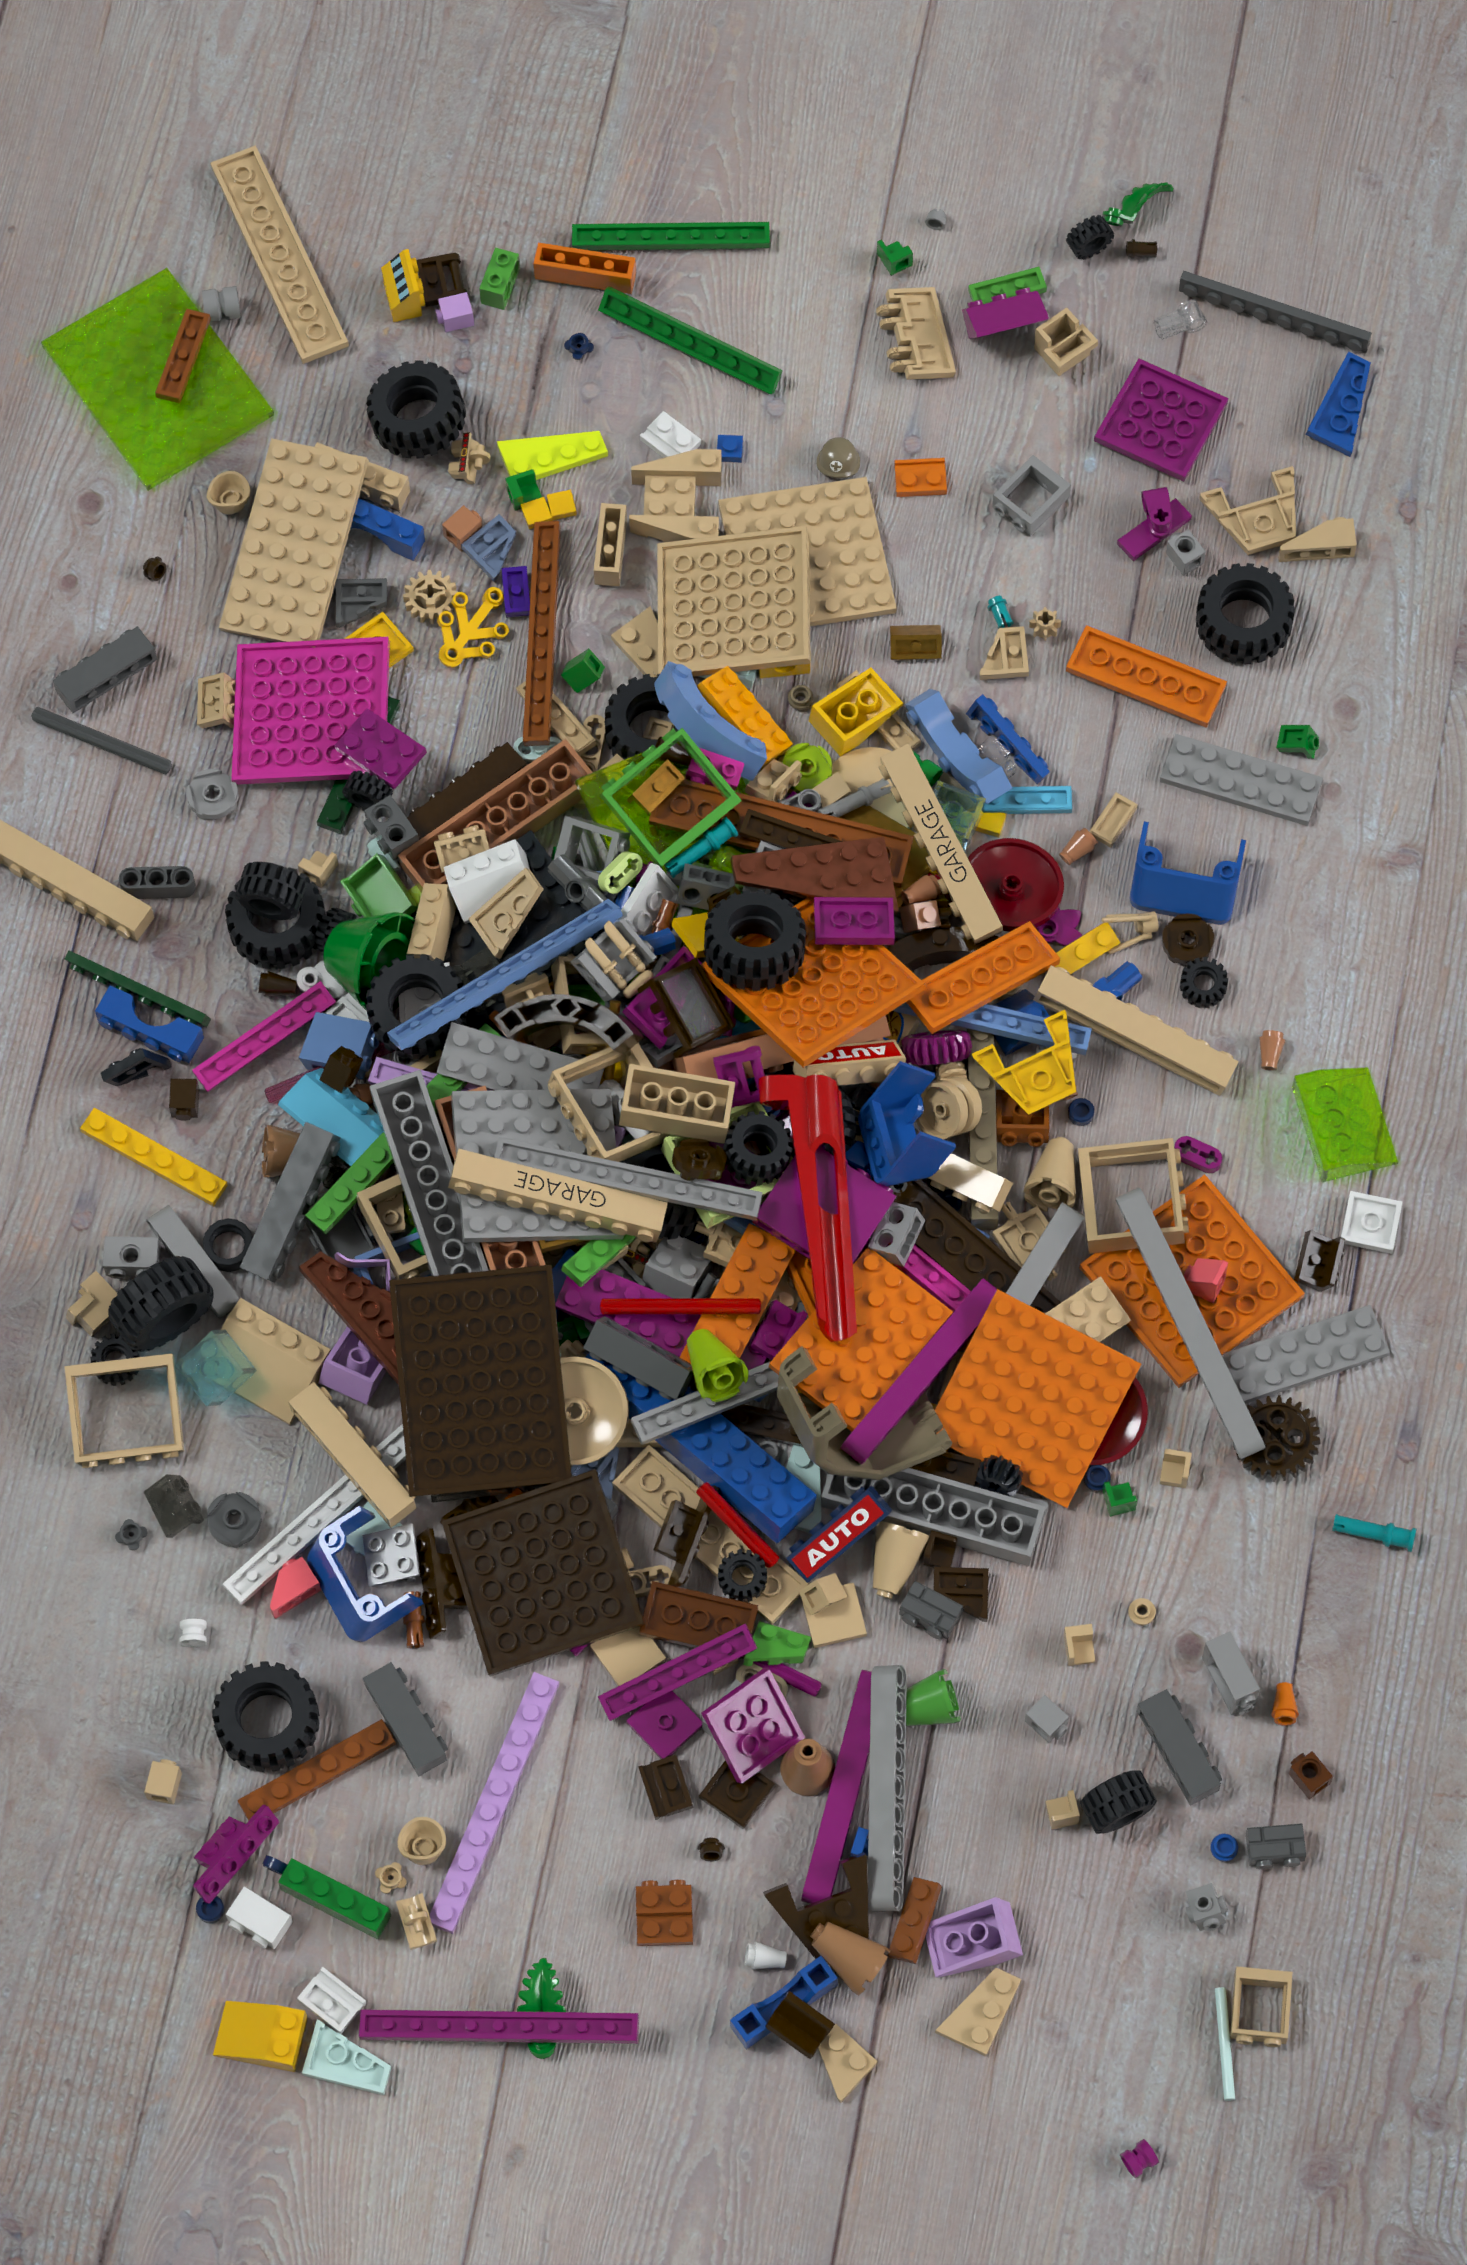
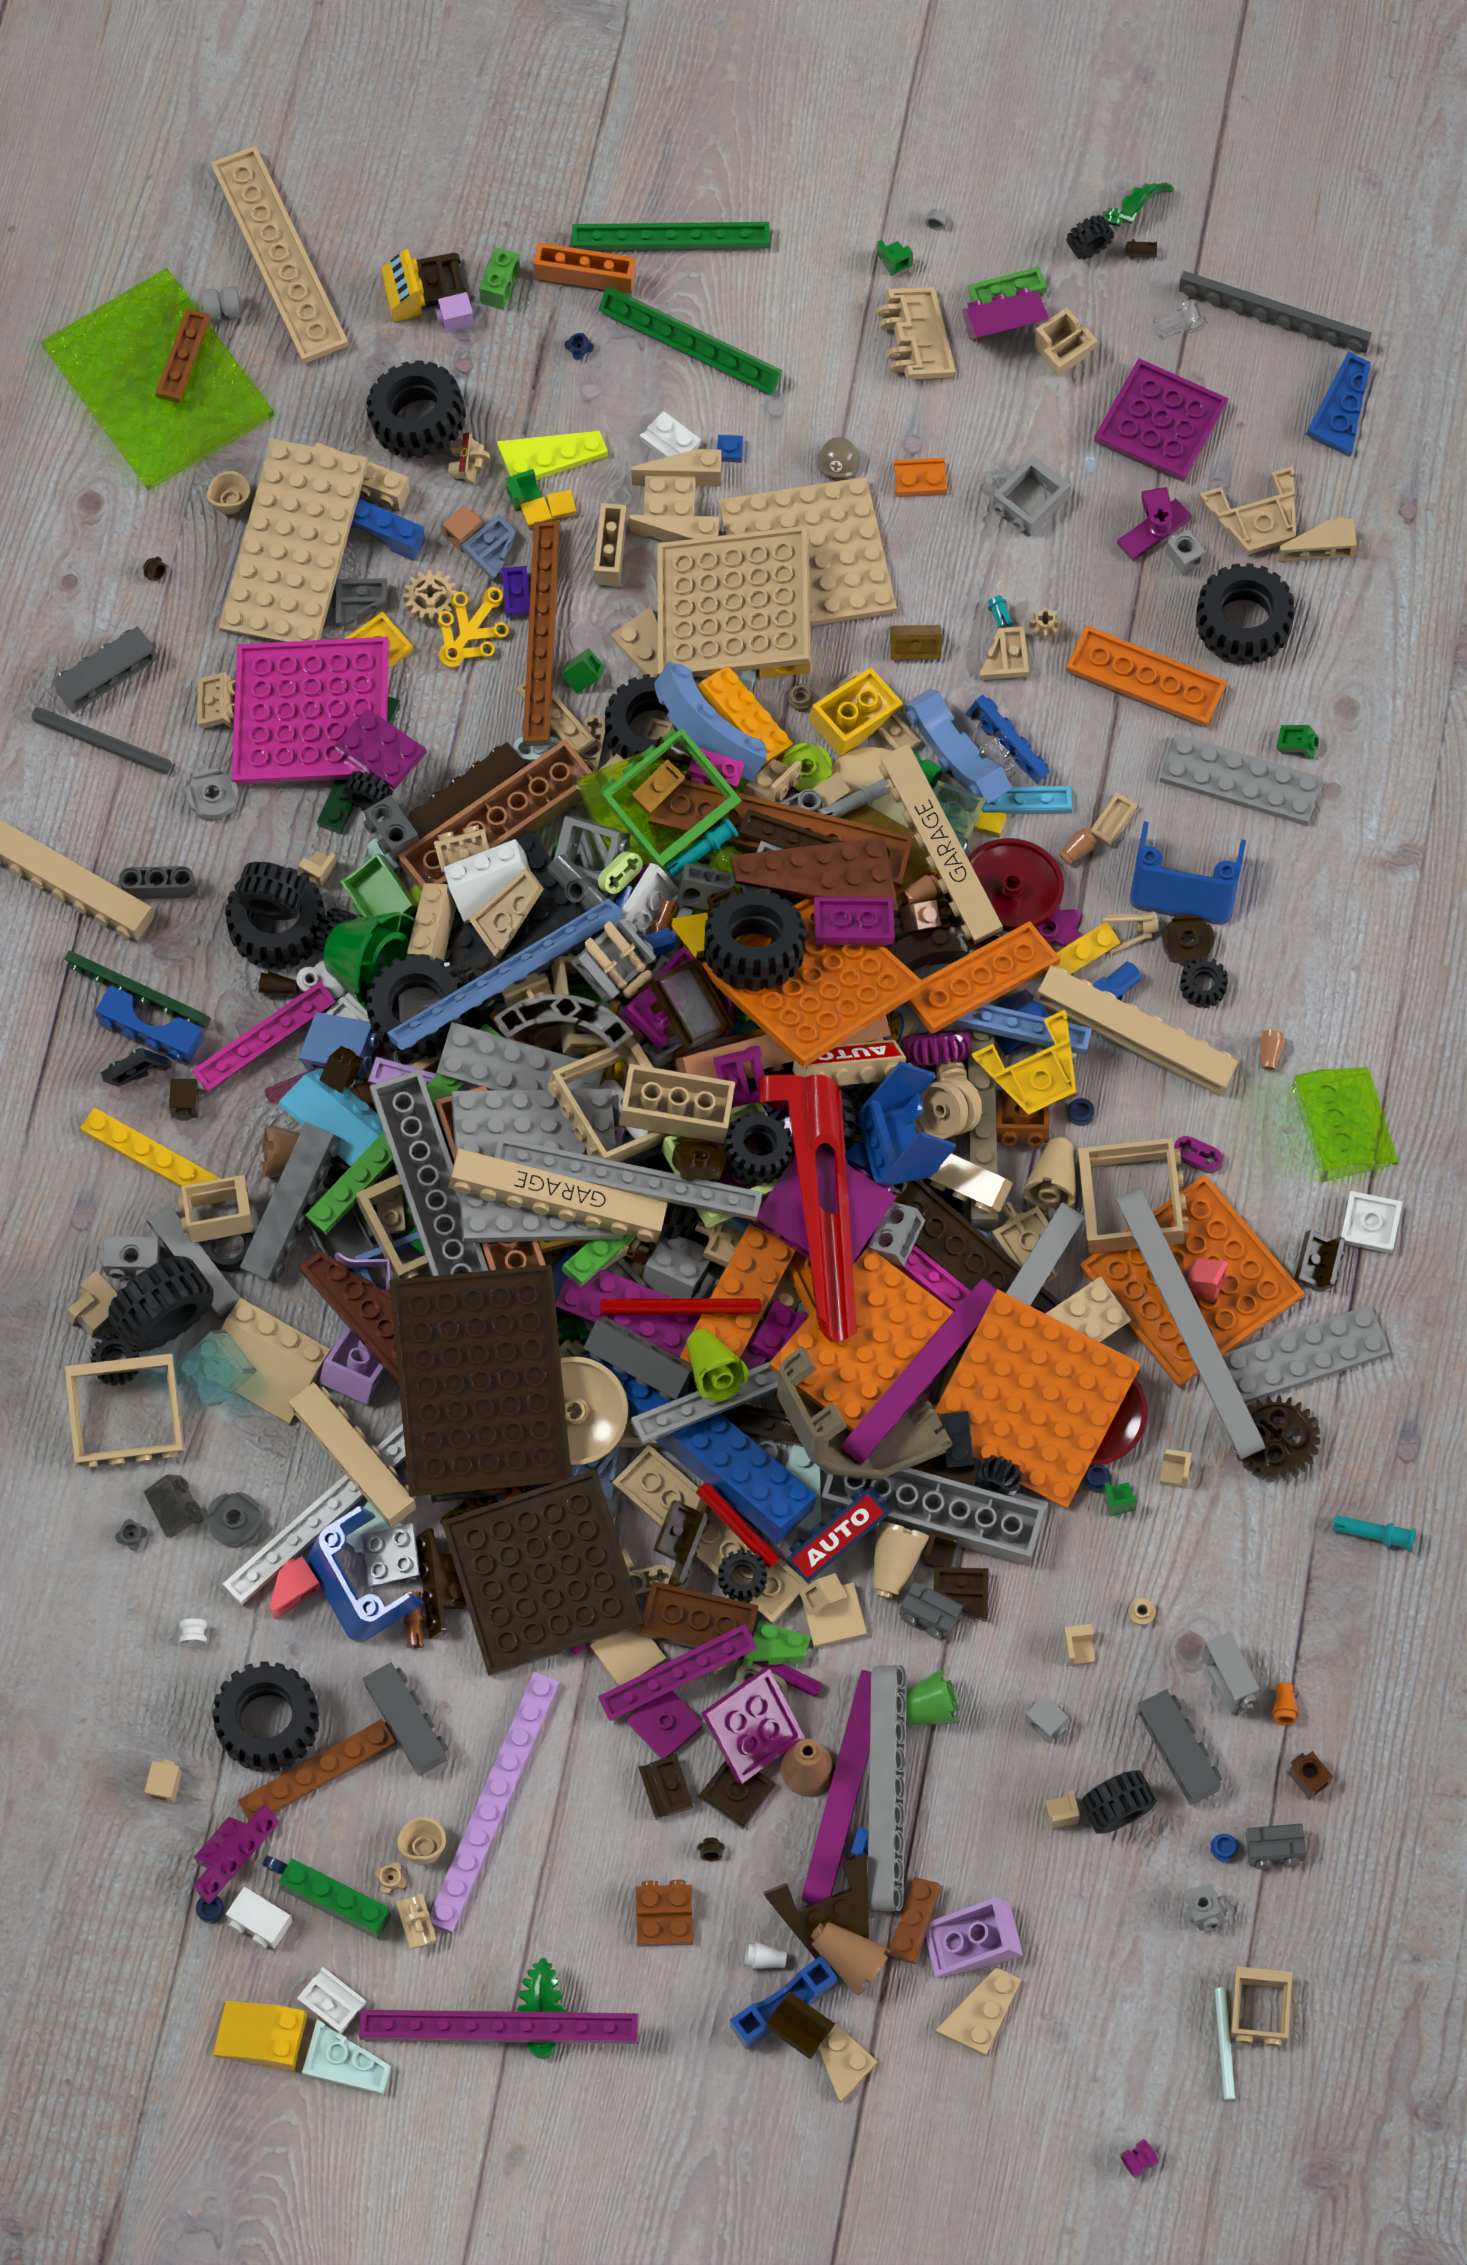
(214, 1192): none -> tan window
(958, 1430): none -> black plate

